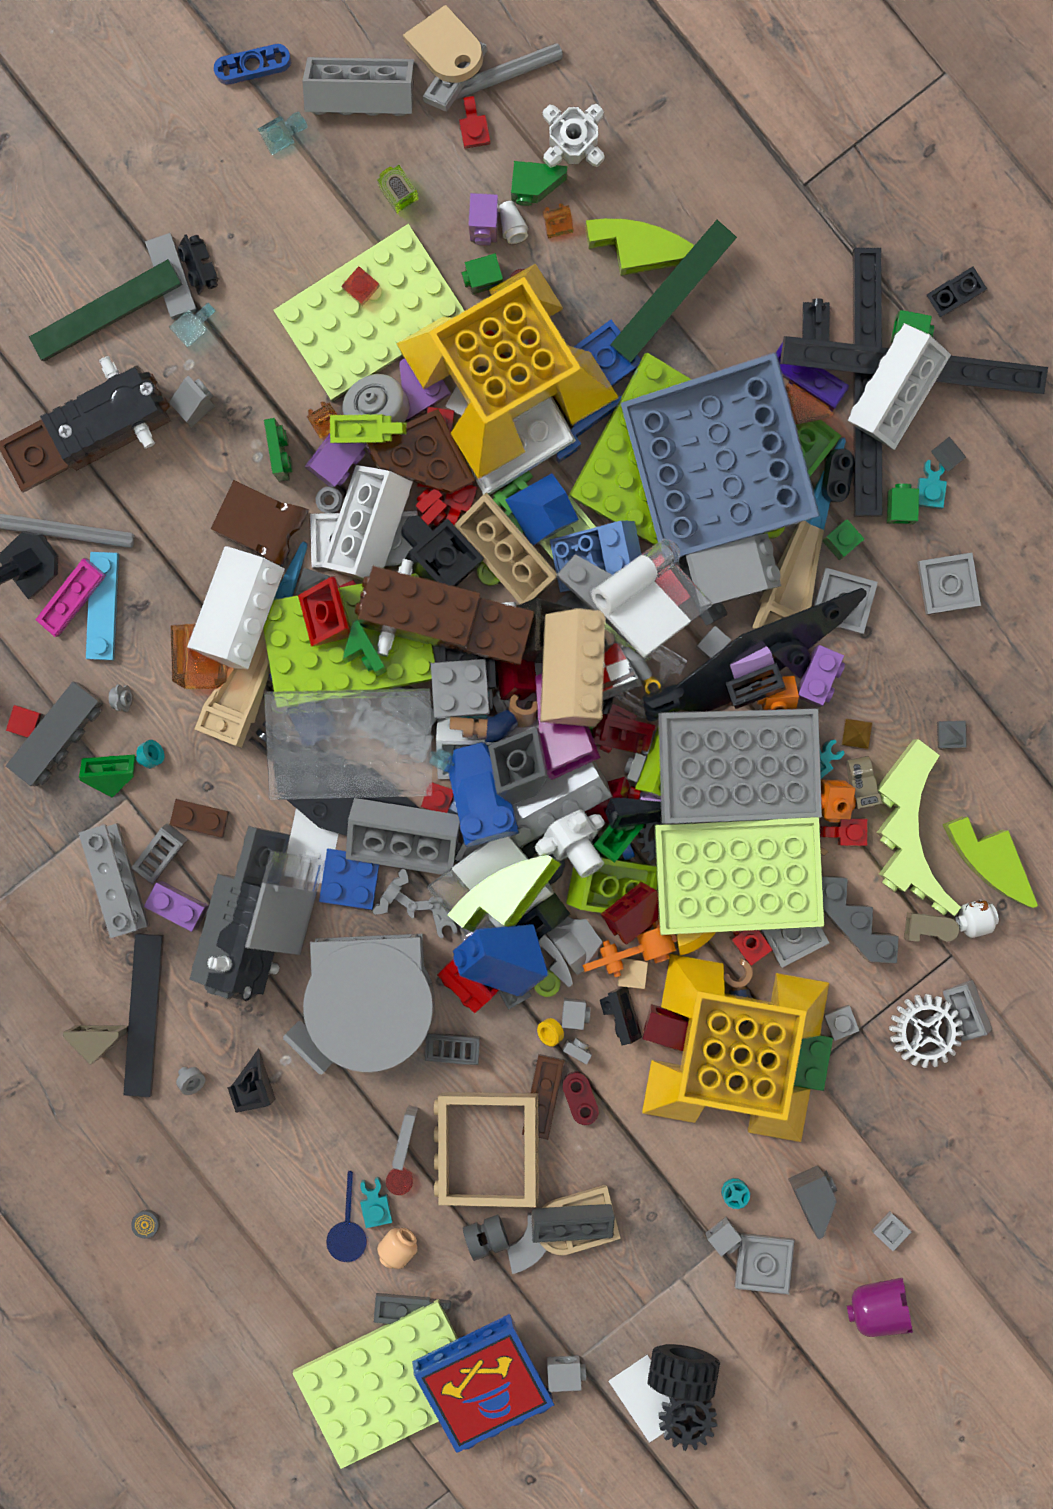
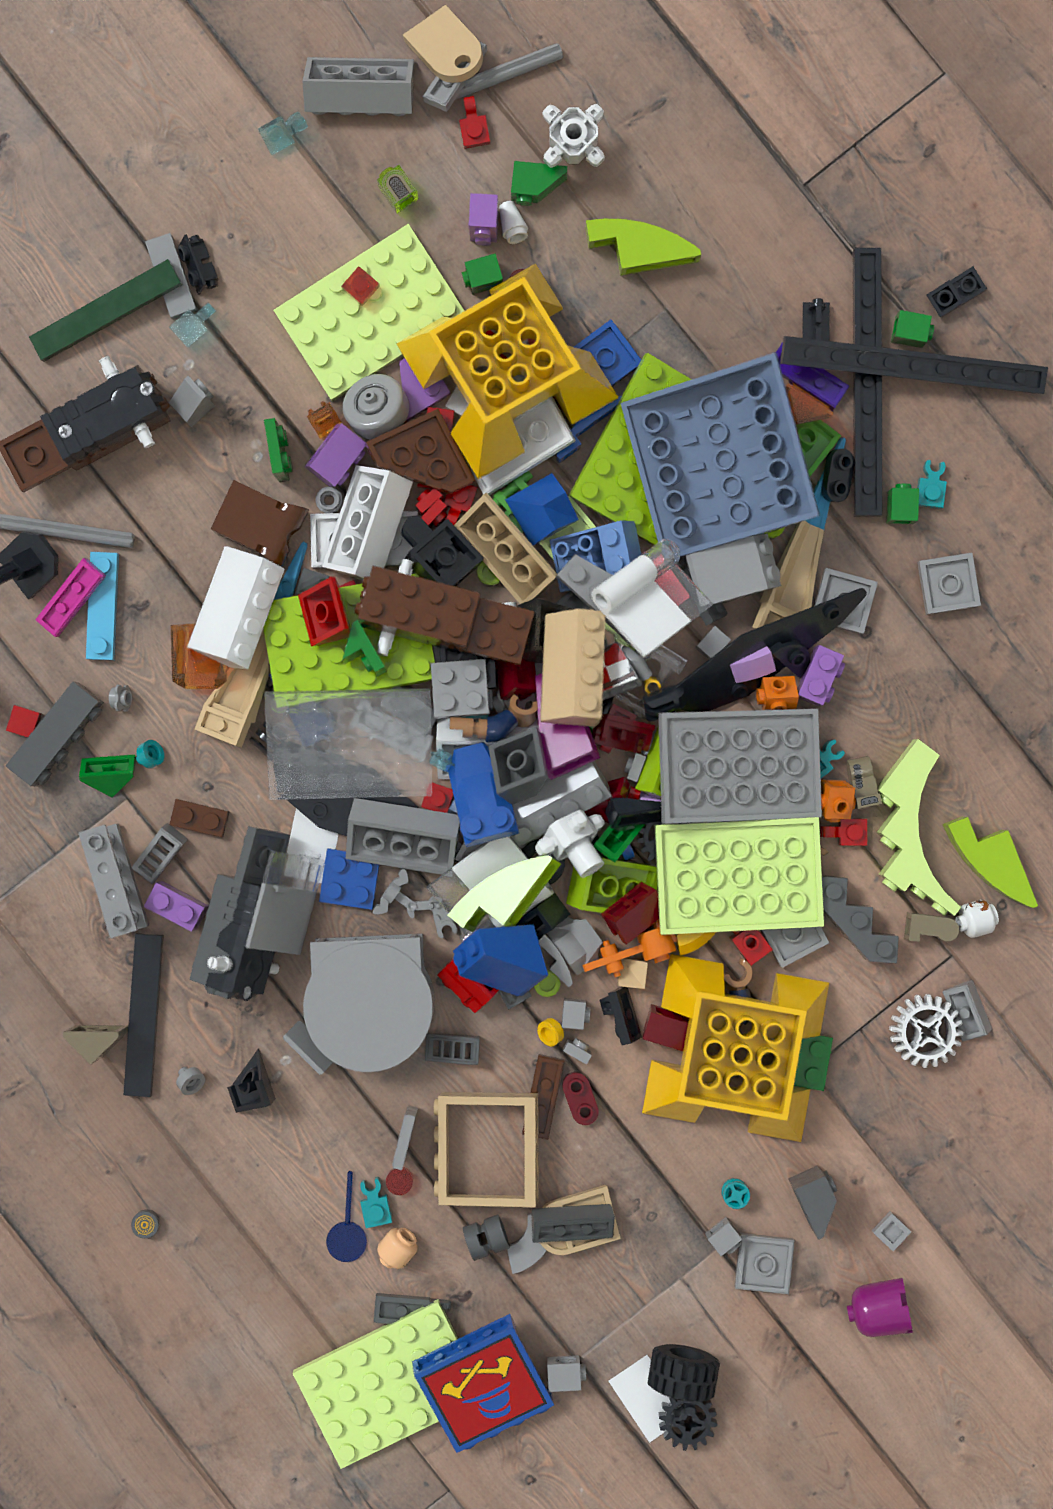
(257, 53): blue beam -> none
(364, 428): lime hinge -> none
(558, 221): clear orange tile -> none
(673, 291): dark green tile -> none
(760, 694): black tile -> none
(841, 1022): light grey plate -> none
(843, 539): green brick -> none
(856, 733): pearl gold slope -> none
(899, 386): white slope -> none
(948, 454): dark grey tile -> none
(951, 734): dark grey tile -> none

